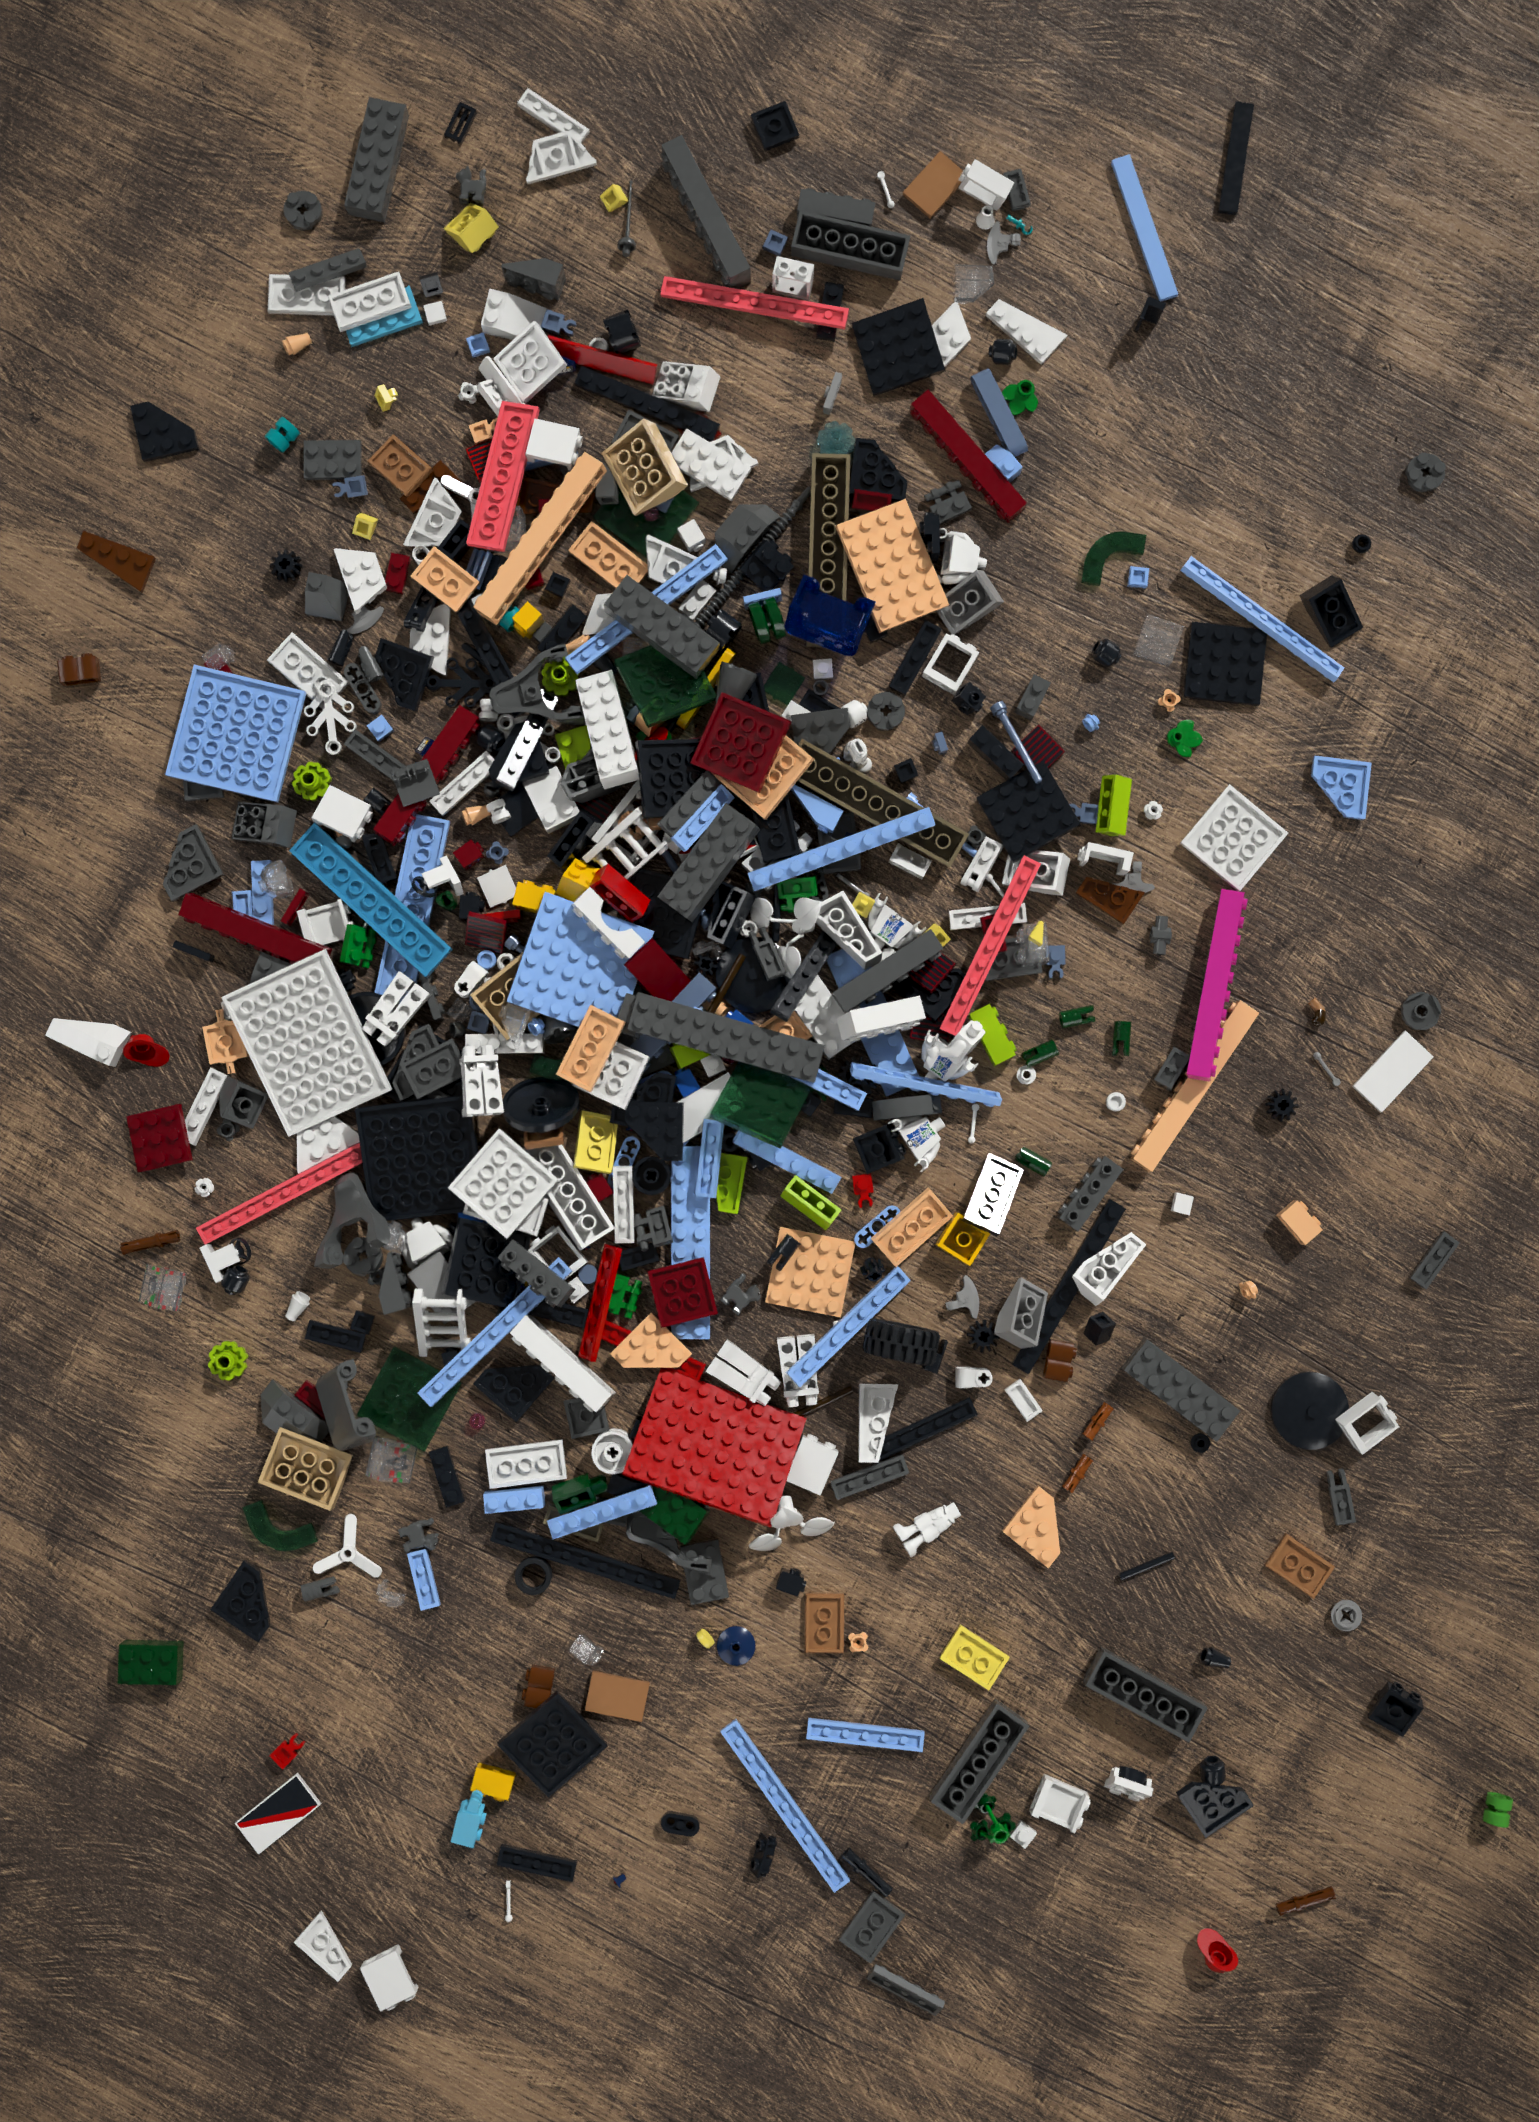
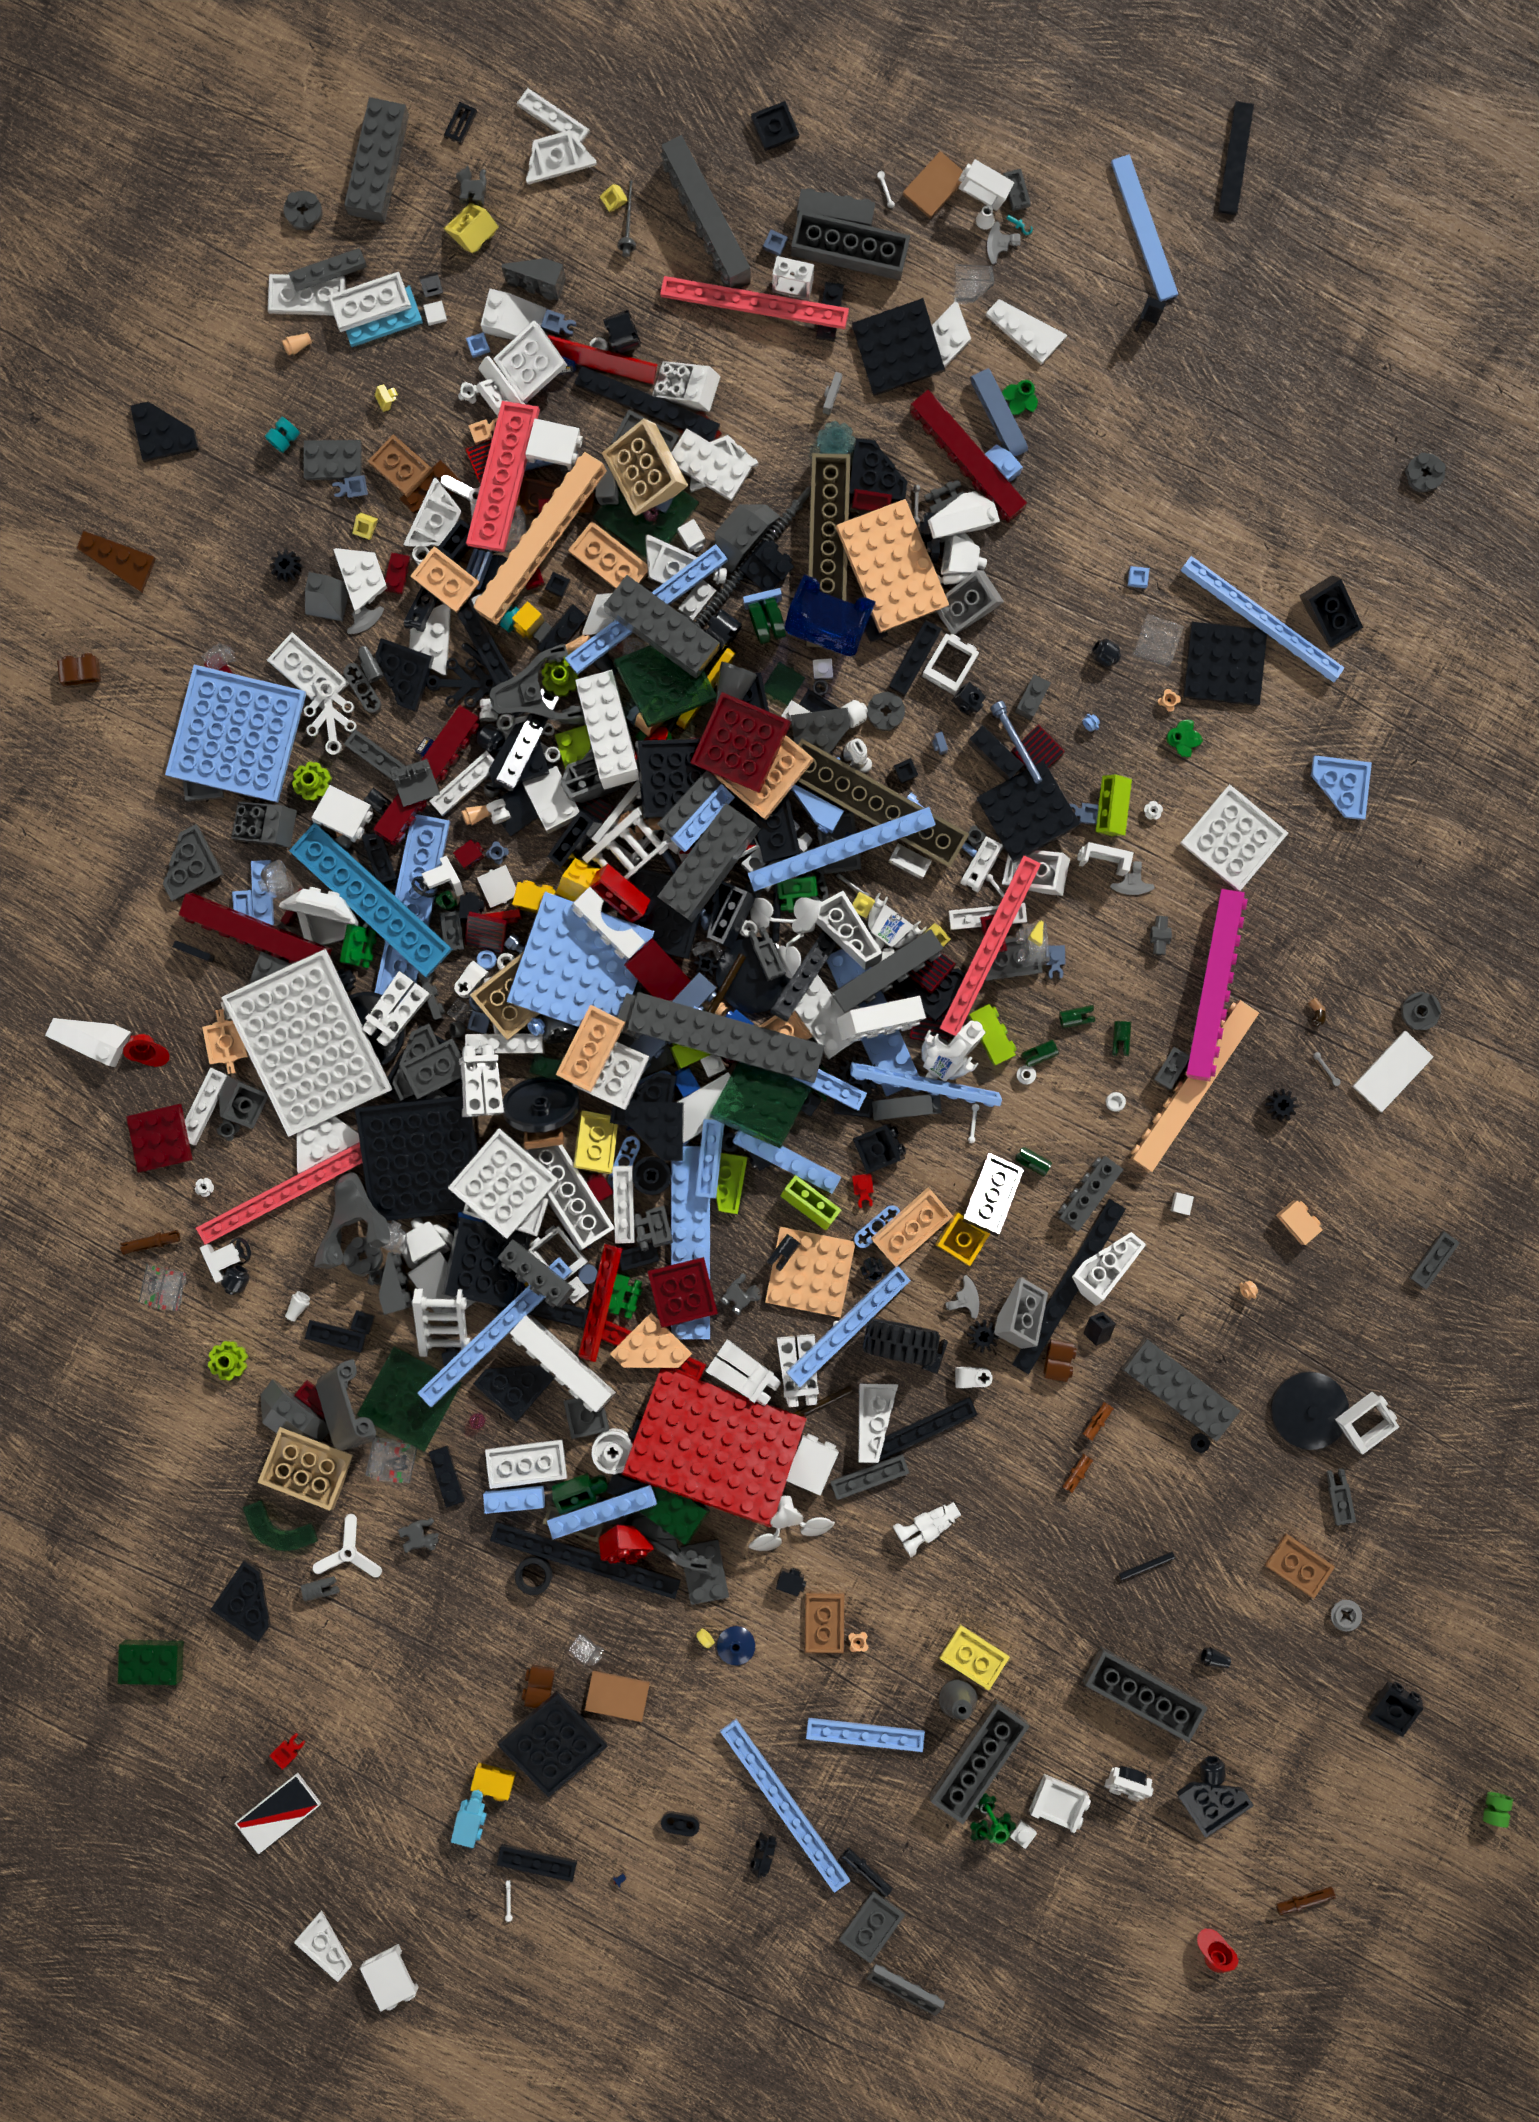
(320, 905): none -> white wedge
(341, 648): black hinge -> none
(380, 728): light blue plate -> none
(391, 1598): clear bracket -> none
(423, 1579): light blue plate -> none
(452, 930): none -> dark grey plate
(514, 1021): clear slope -> none
(623, 1544): none -> red slope
(916, 489): none -> light grey hinge
(920, 1137): white torso -> none
(958, 1699): none -> dark grey cone
(964, 515): none -> white wedge
(1003, 351): black head -> none
(1023, 1400): white tile -> none
(1036, 1527): light nougat plate -> none
(1104, 547): clear green plate -> none
(1110, 898): reddish brown wing -> none
(1361, 538): black plate -> none

